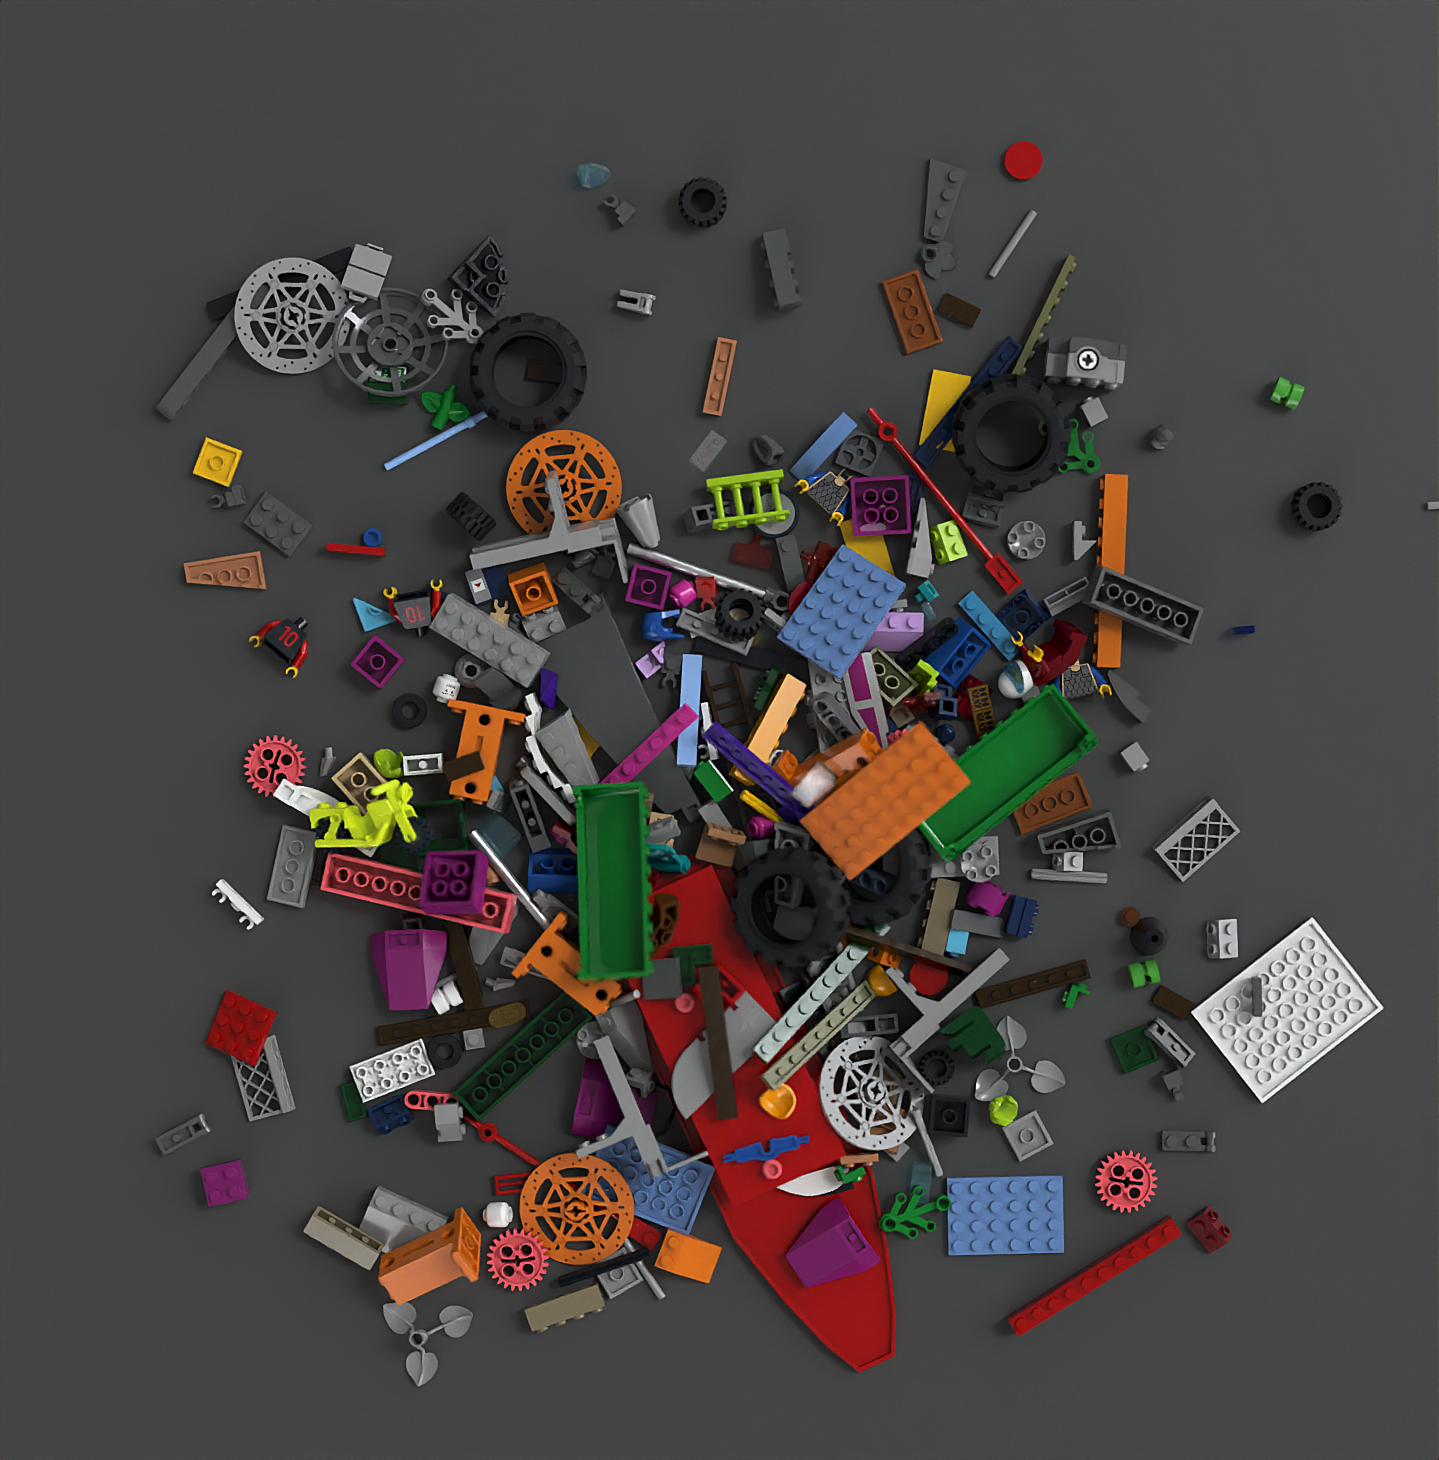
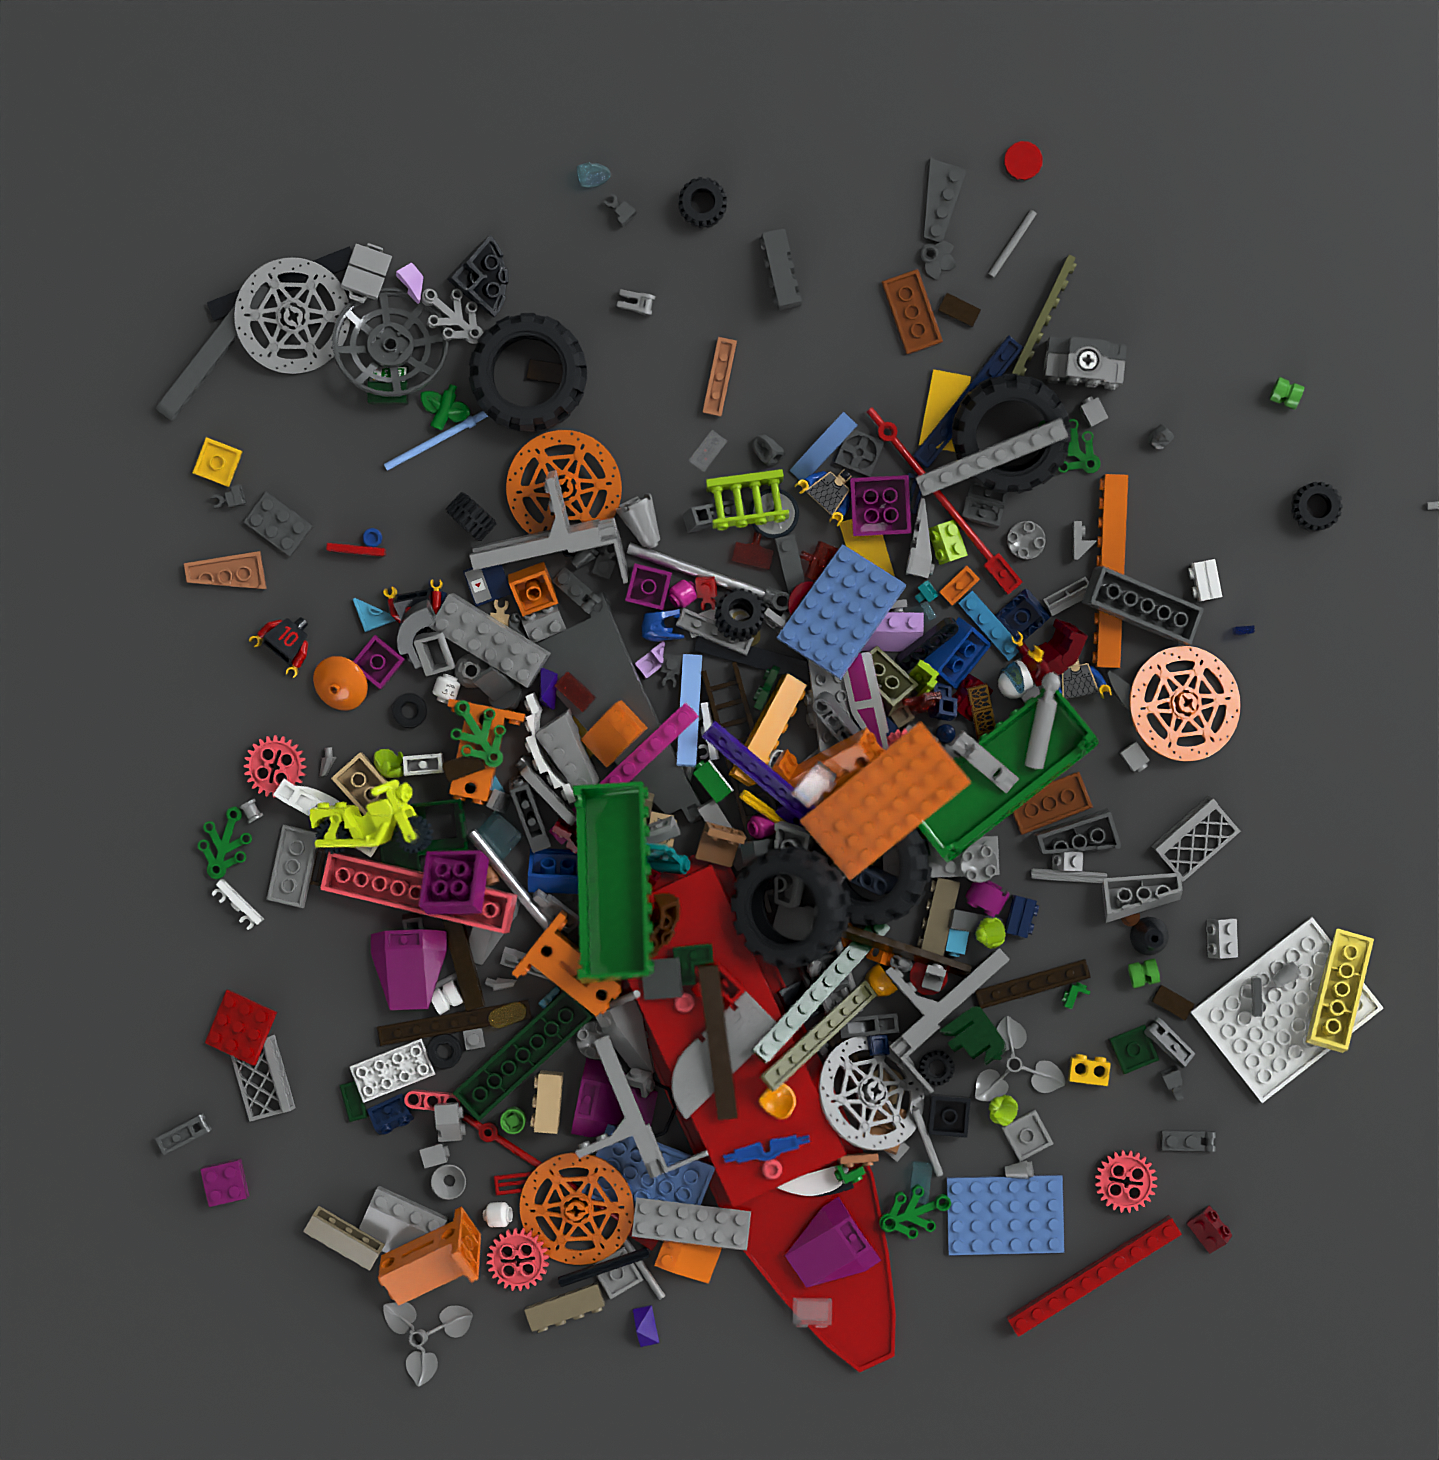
(223, 846): none -> green plant
(251, 811): none -> light grey bush
(345, 677): none -> orange dish
(412, 280): none -> lavender slope
(414, 619): none -> dark grey arch
(425, 656): none -> light grey tile
(434, 1154): none -> light grey brick
(441, 1188): none -> light grey piece
(480, 736): none -> green plant
(513, 1120): none -> bright green wheel
(547, 1102): none -> tan brick
(549, 997): none -> medium azure piece
(575, 691): none -> clear red plate
(613, 733): none -> orange slope
(645, 1326): none -> dark purple slope
(691, 1224): none -> light grey plate
(812, 1312): none -> clear brick
(878, 1045): none -> dark blue tile
(902, 963): none -> light grey pin
(934, 977): none -> light grey bracket
(959, 585): none -> orange plate
(984, 761): none -> light grey hinge
(990, 932): none -> lime hair
(992, 456): none -> light grey plate
(1020, 1170): none -> light grey cone
(1042, 723): none -> light grey piece
(1088, 1075): none -> yellow brick
(1139, 893): none -> light grey wedge
(1177, 699): none -> piece
(1205, 580): none -> white brick
(1287, 974): none -> light grey cone
(1340, 991): none -> light yellow slope

